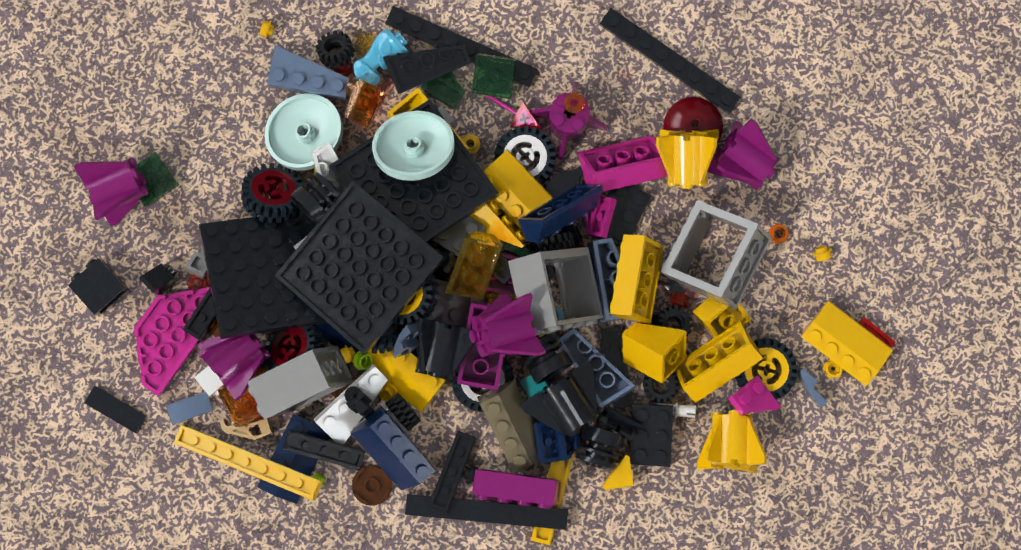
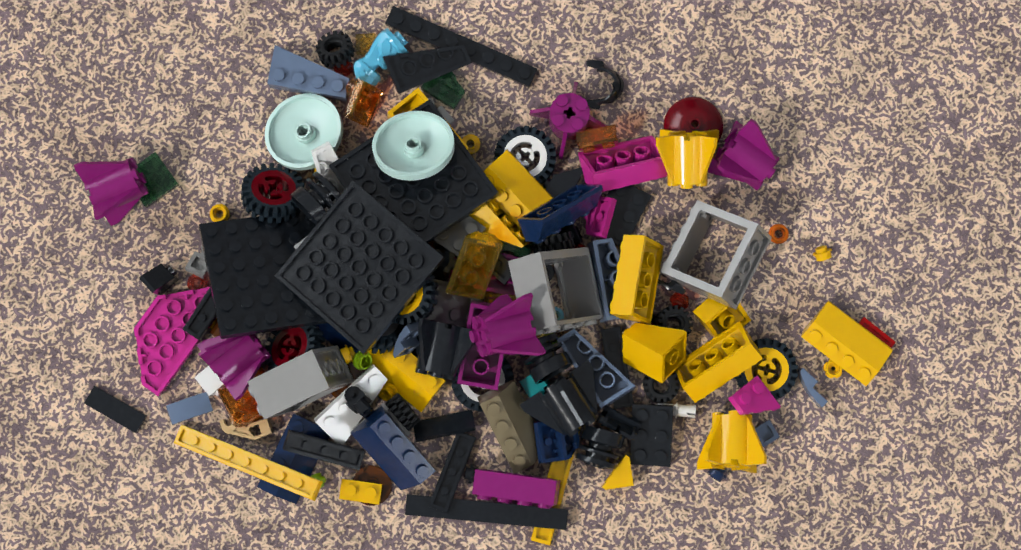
(98, 286): black brick -> none
(219, 207): none -> yellow plate
(266, 29): yellow plate -> none
(360, 491): none -> yellow plate
(444, 426): none -> black tile
(494, 75): clear green plate -> none
(523, 116): piece -> none
(574, 96): clear orange plate -> none
(595, 138): none -> clear orange slope
(618, 85): none -> black helmet
(669, 61): black plate -> none
(717, 474): none -> dark blue plate
(766, 433): none -> sand blue plate

